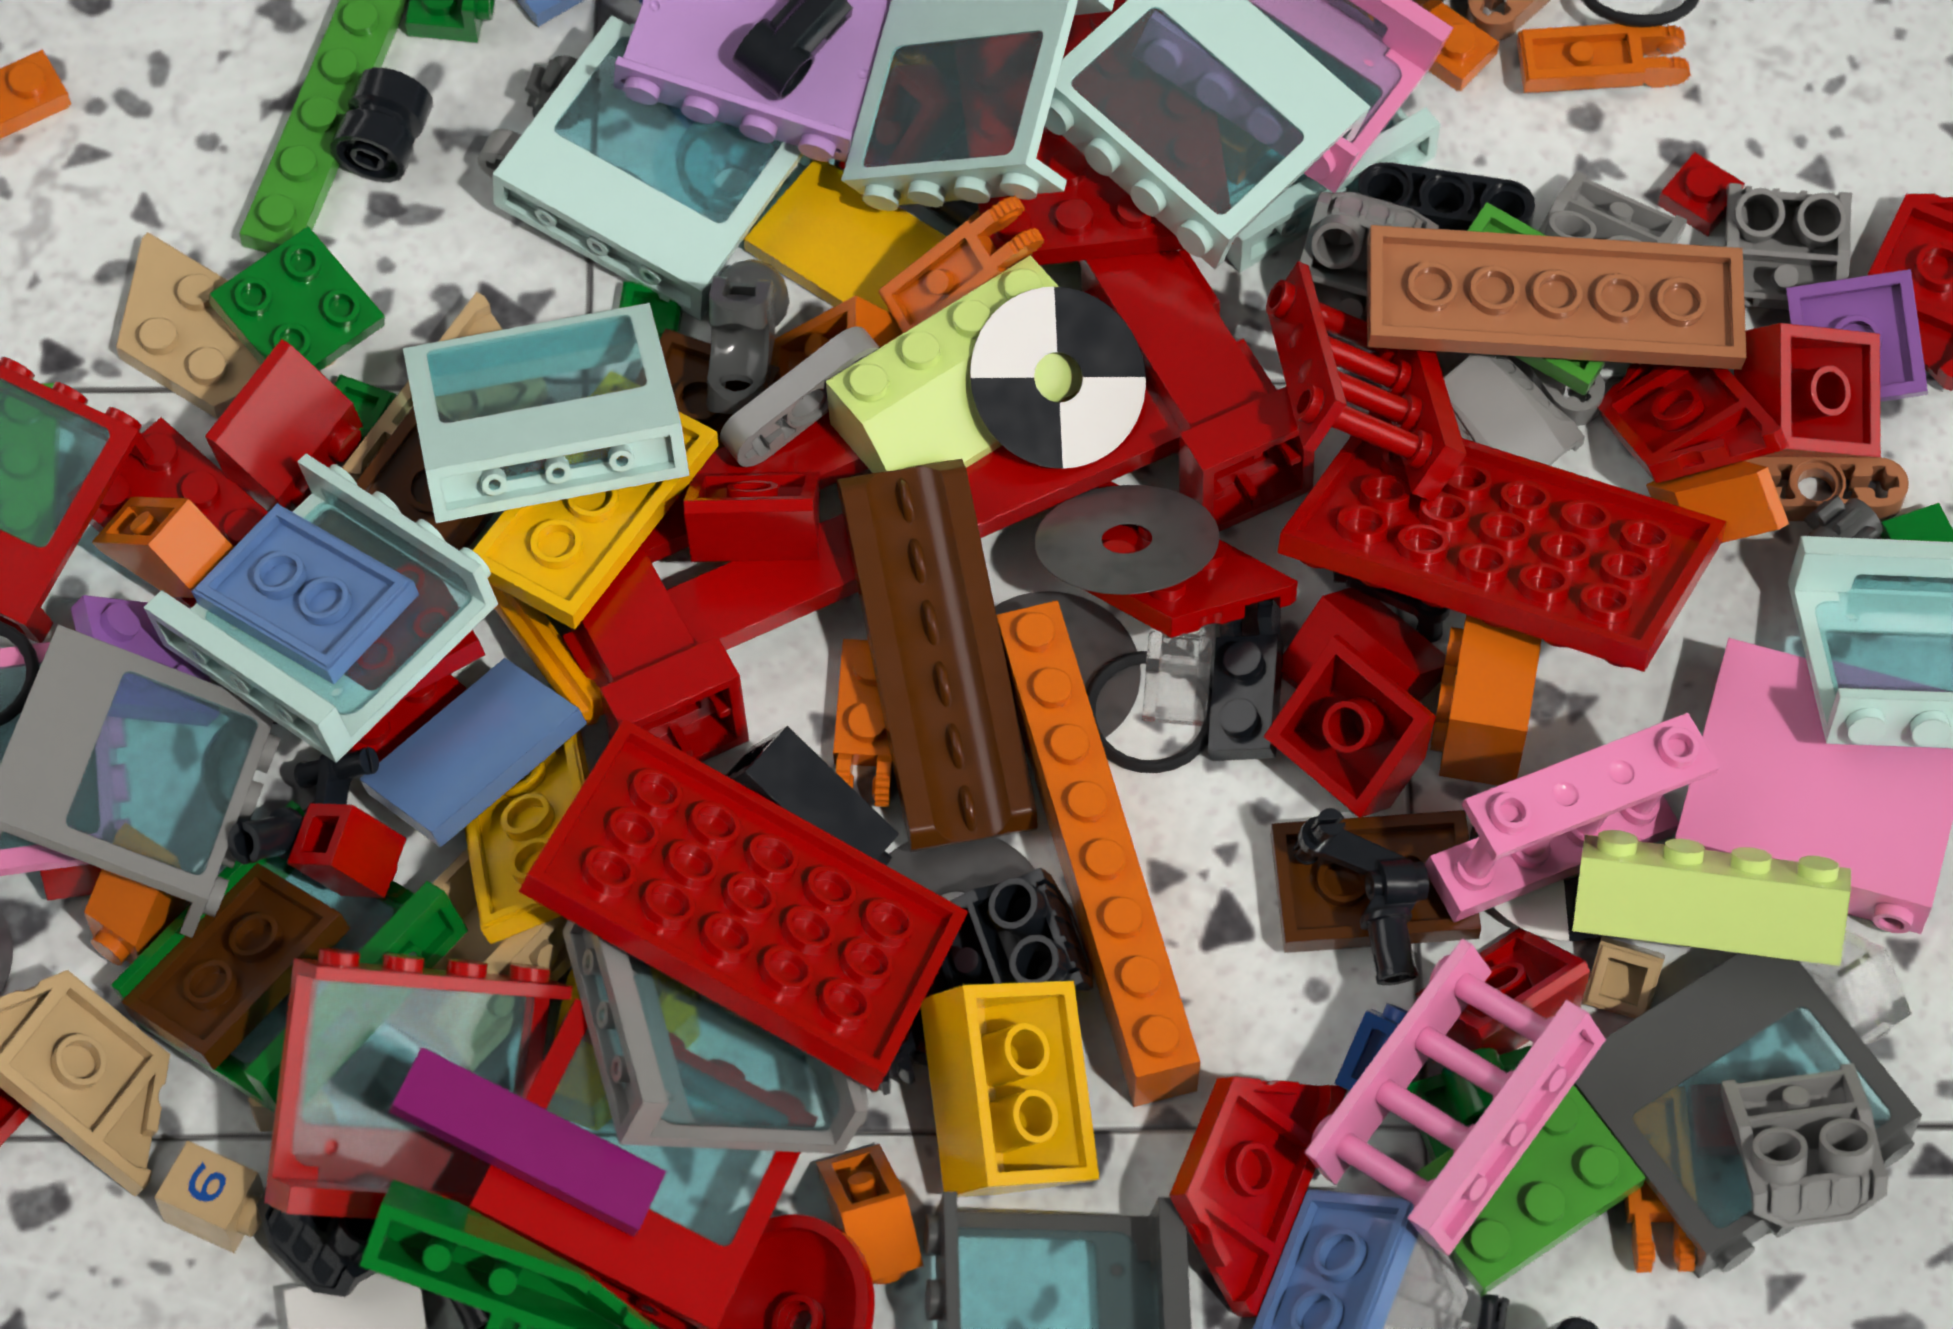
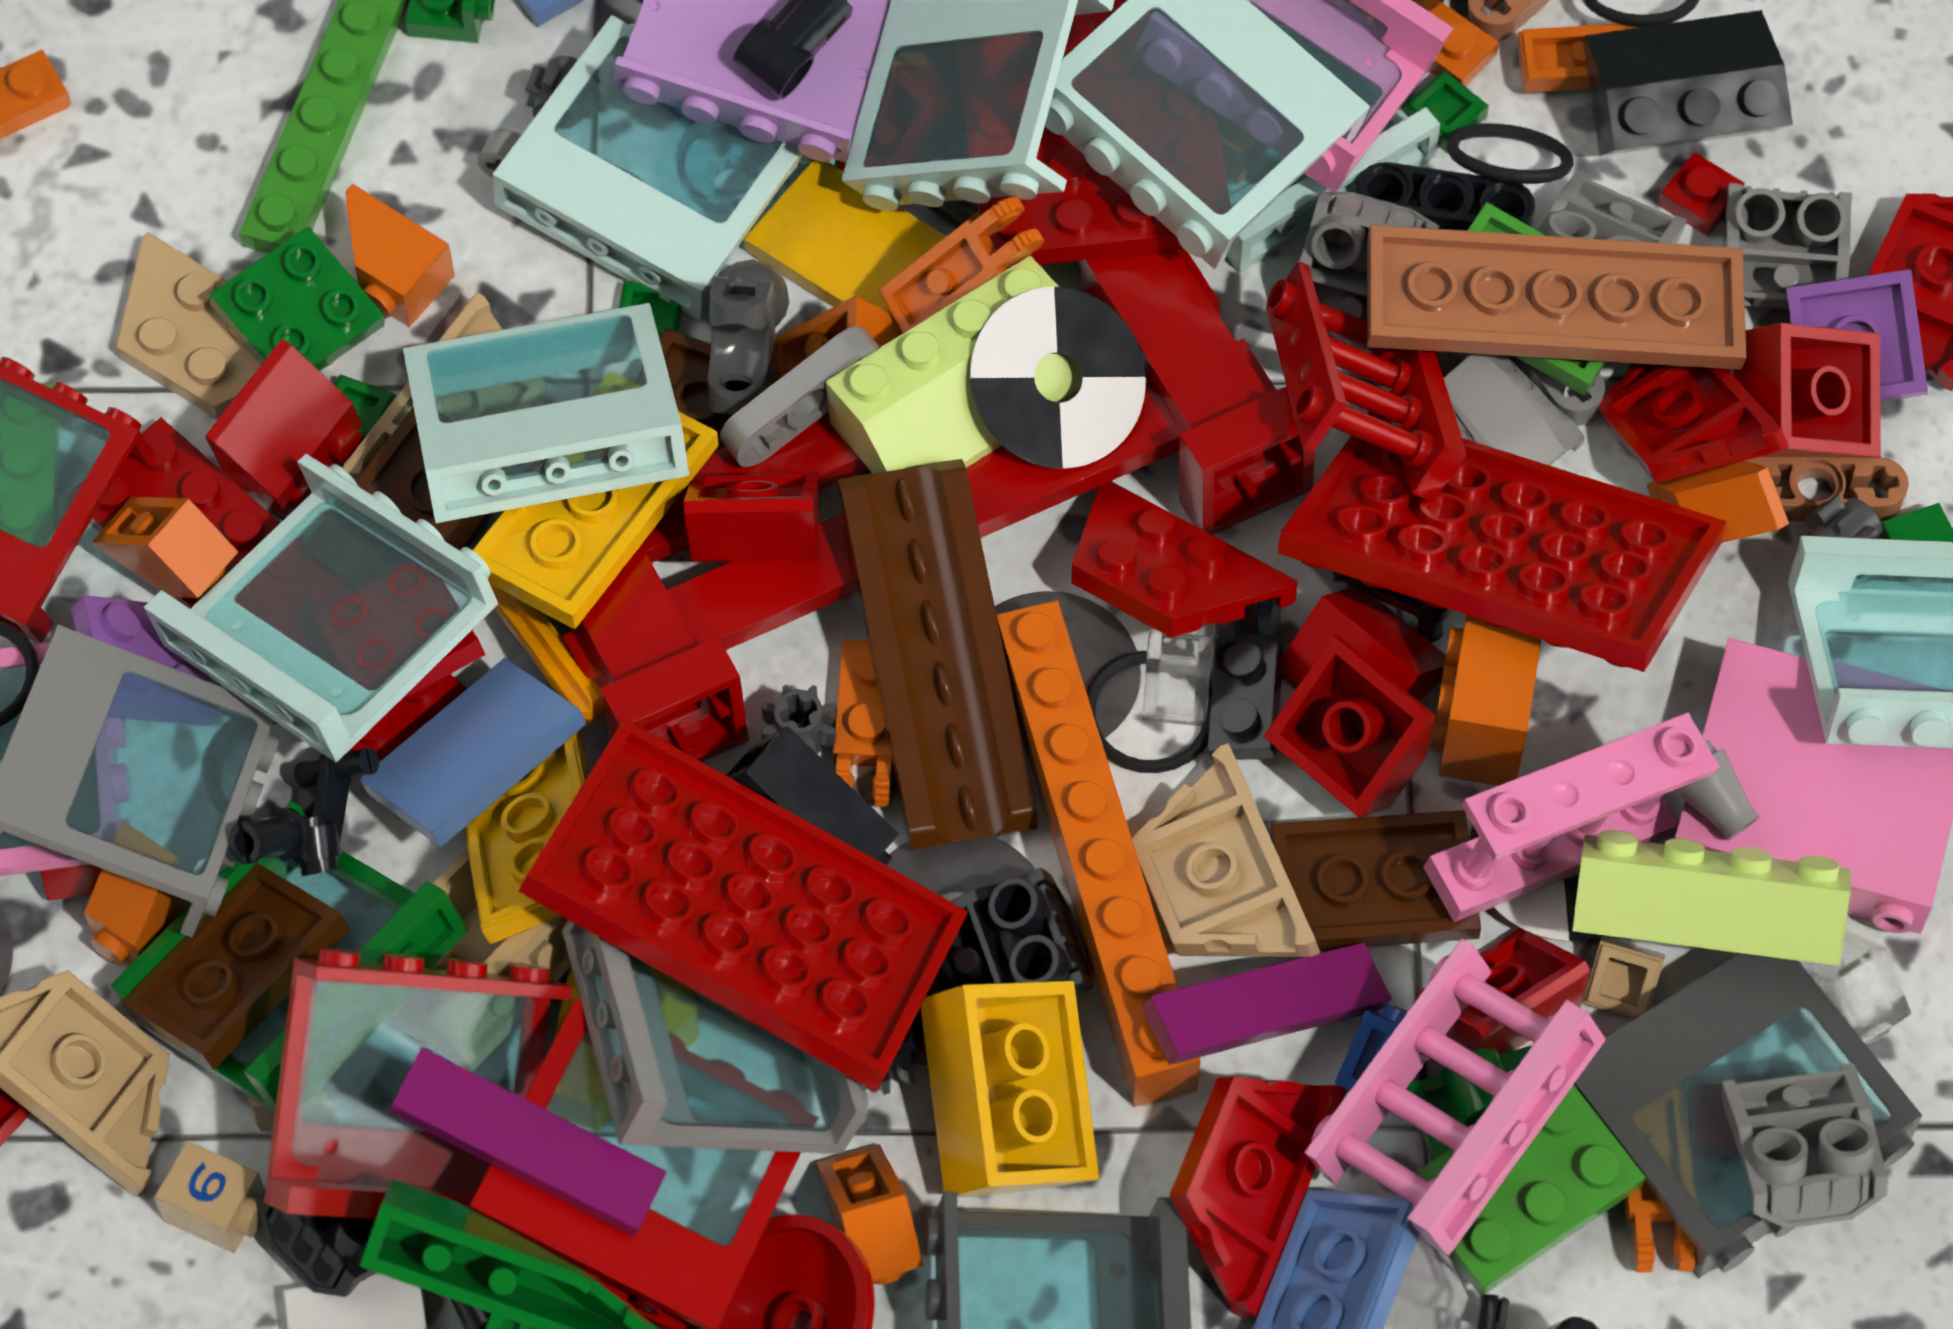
(305, 593): medium blue tile -> none
(347, 850): red brick -> none
(381, 124): black wheel -> none
(395, 258): none -> orange slope
(806, 708): none -> dark grey gear
(1181, 543): flat silver sticker -> none
(1220, 872): none -> tan wing
(1265, 1003): none -> magenta tile
(1390, 884): black pin -> none
(1450, 104): none -> green tile
(1507, 174): none -> black tyre
(1686, 82): none -> black slope
(1721, 798): none -> light grey cone

